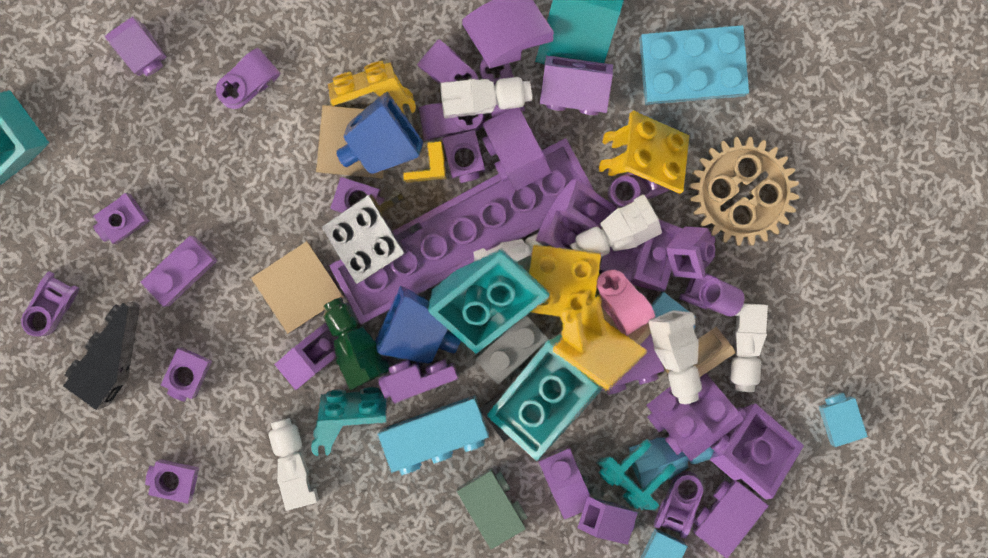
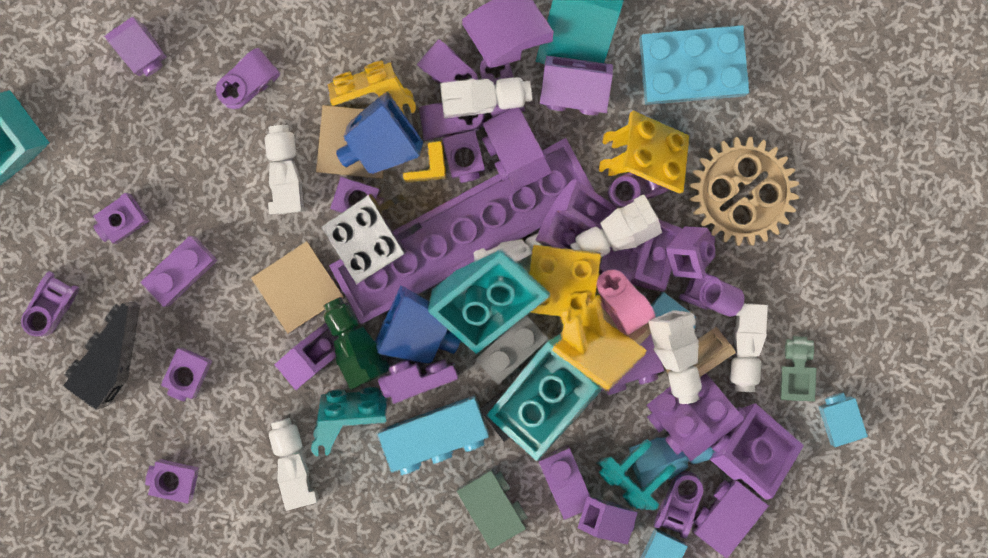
(283, 173): none -> white piece
(798, 381): none -> sand green plate

